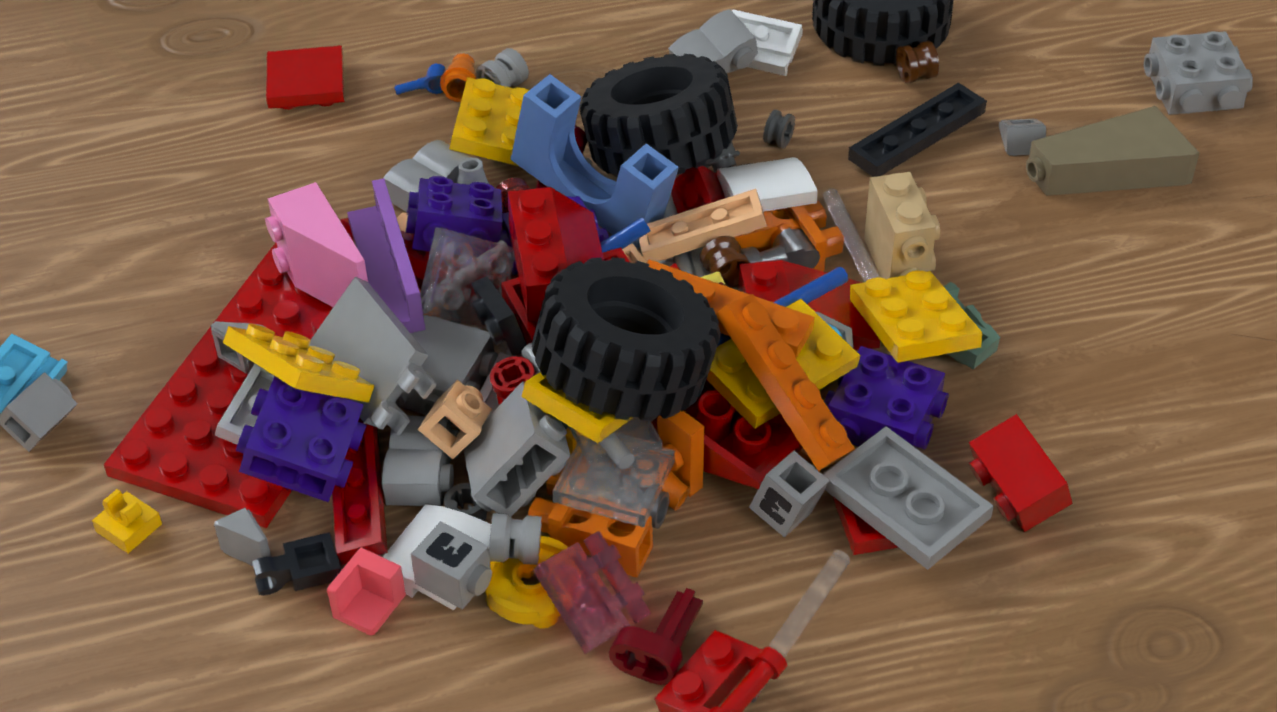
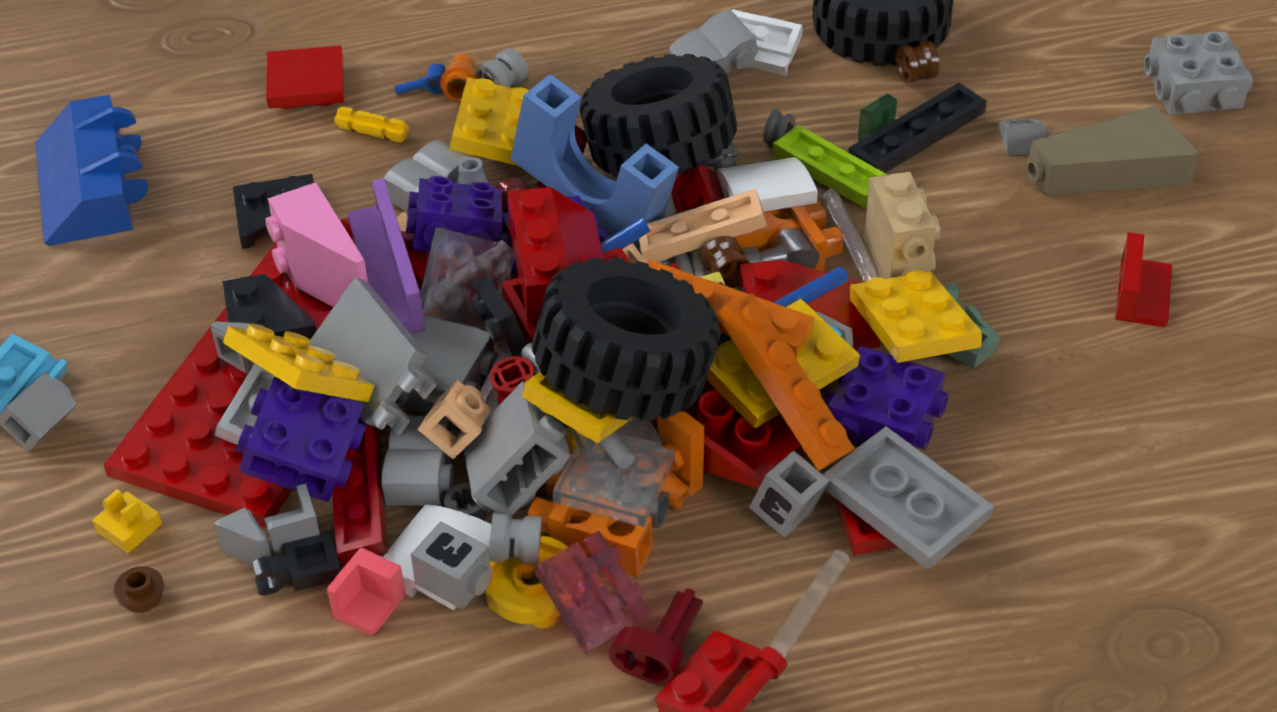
(85, 171): none -> blue piece
(138, 598): none -> reddish brown plate
(253, 204): none -> black wing
(264, 303): none -> black wing
(293, 524): none -> light grey panel
(371, 124): none -> yellow axle
(828, 163): none -> lime plate
(877, 115): none -> clear green tile
(1020, 474): red brick -> none
(1142, 286): none -> red panel

